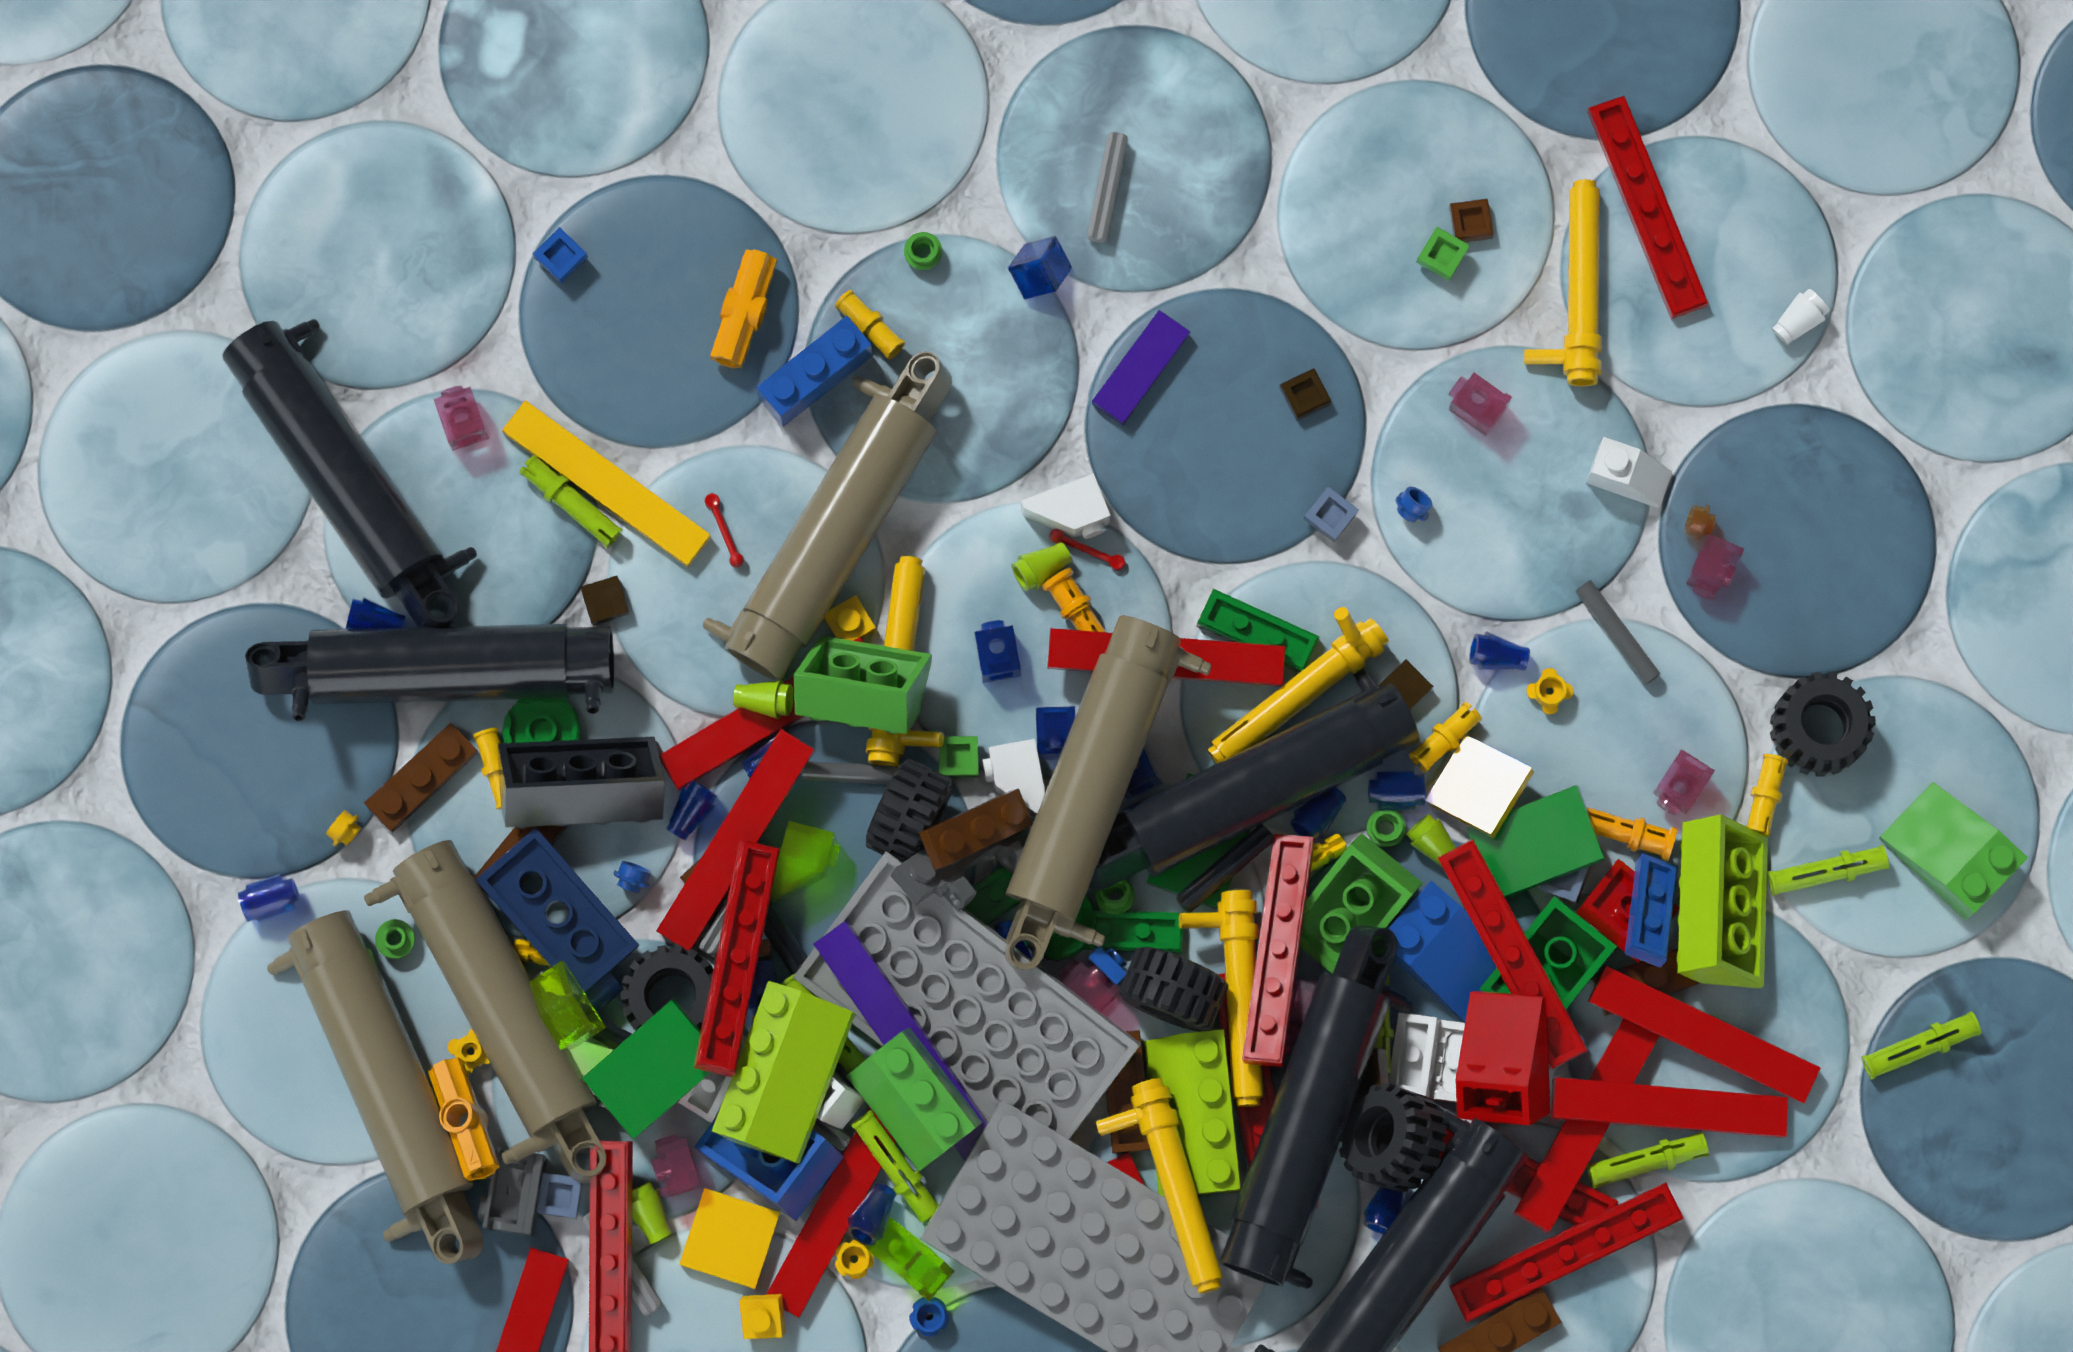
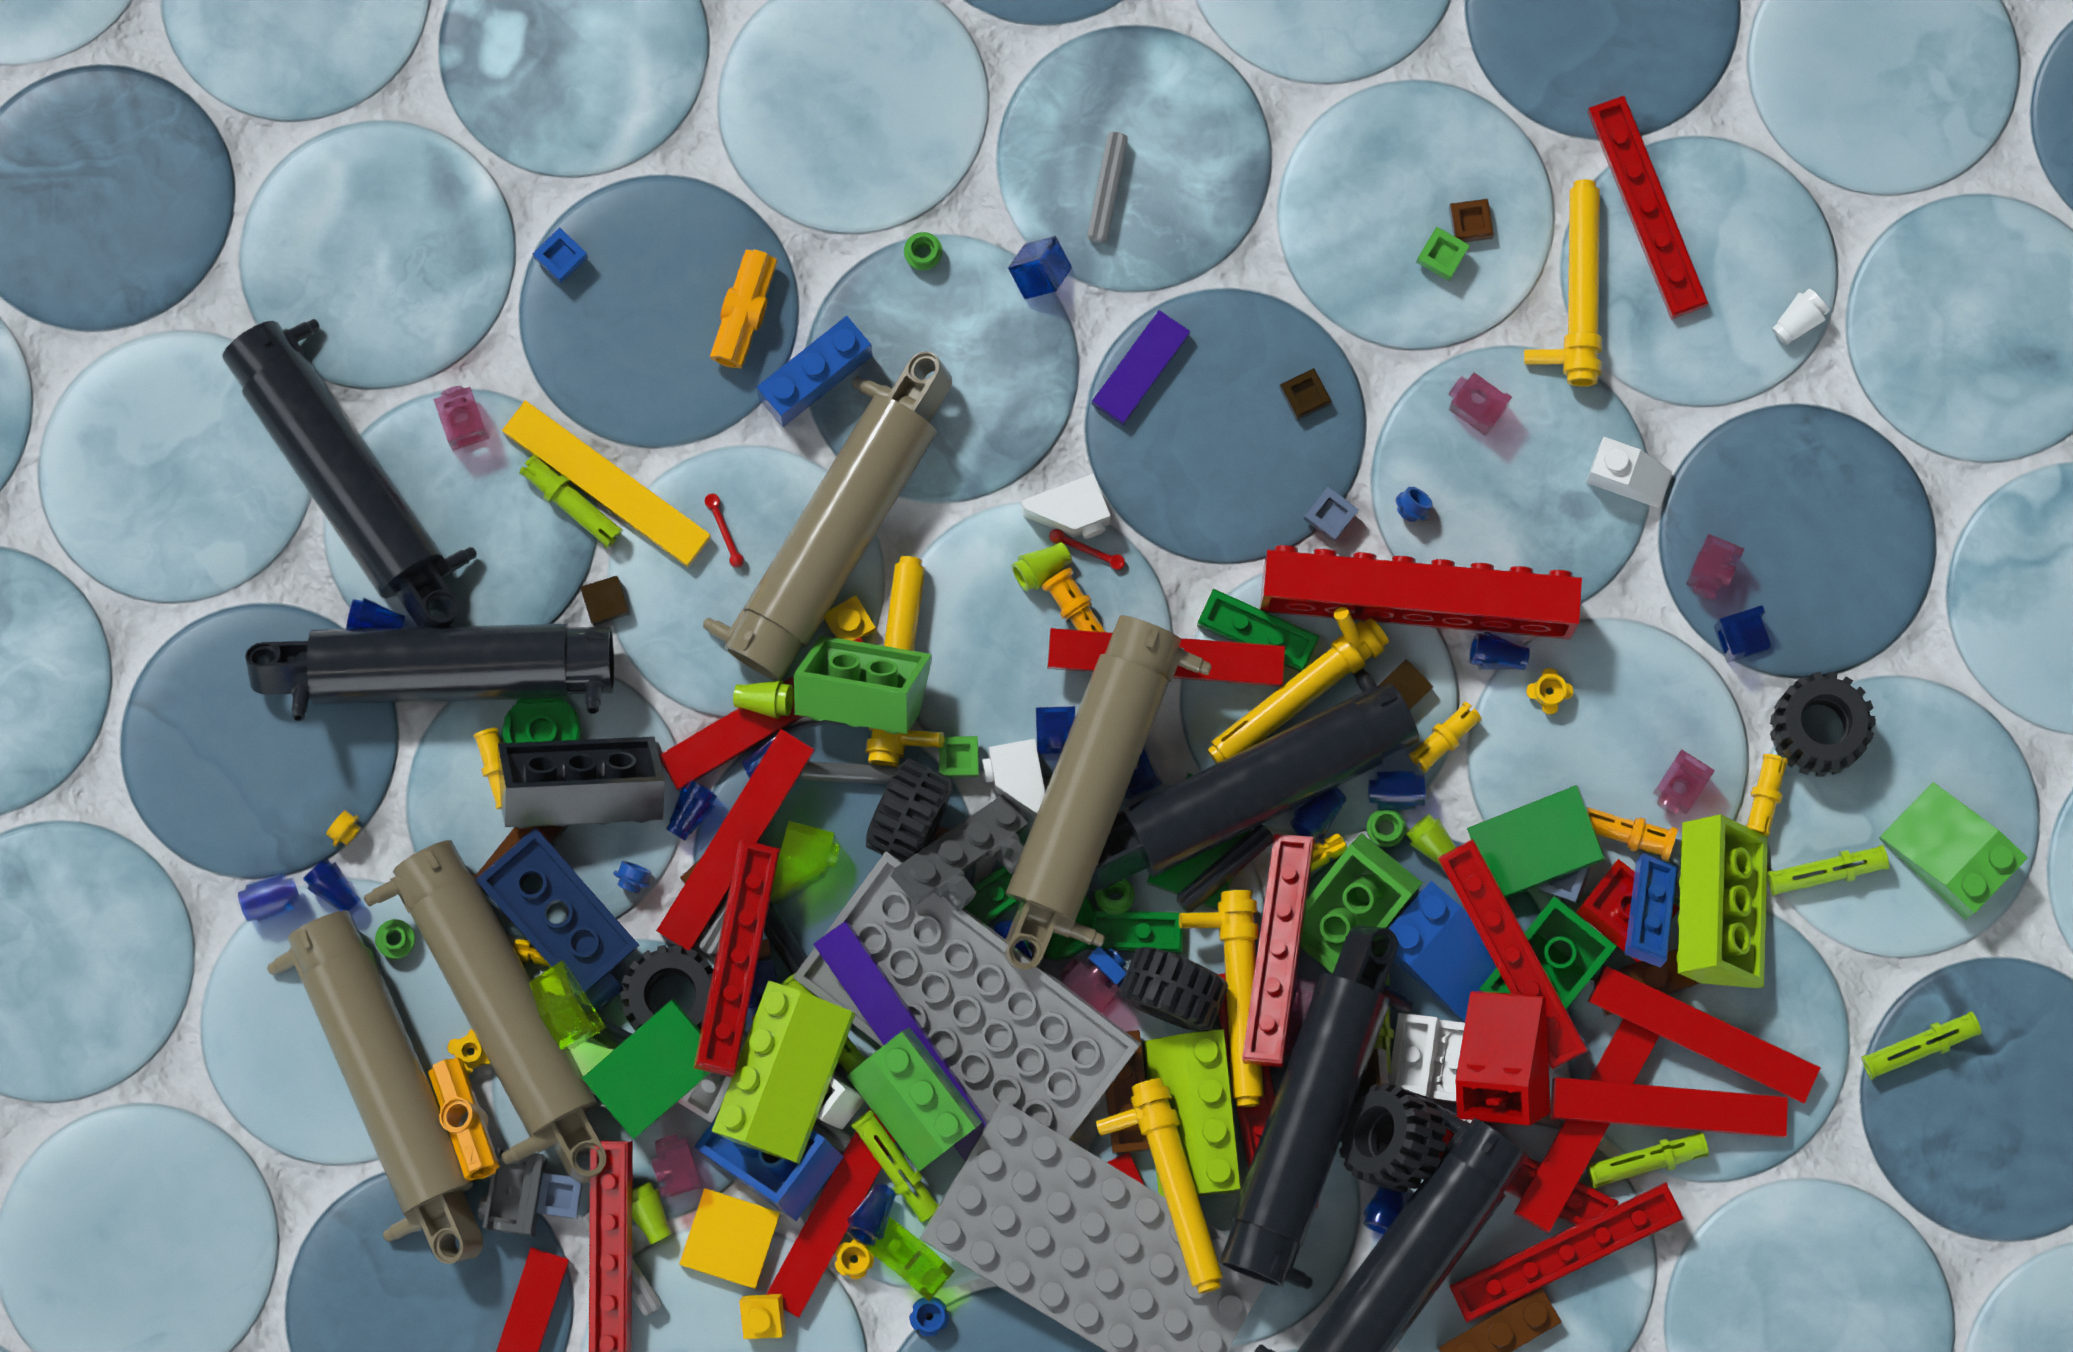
(331, 885): none -> clear blue cone
(421, 777): reddish brown plate -> none
(870, 324): yellow pin -> none
(976, 828): reddish brown plate -> none
(997, 665): clear blue brick -> none
(1421, 593): none -> red brick
(1479, 786): tile -> none
(1618, 632): dark grey piece -> none
(1699, 522): clear orange plate -> none
(1742, 634): none -> clear blue panel

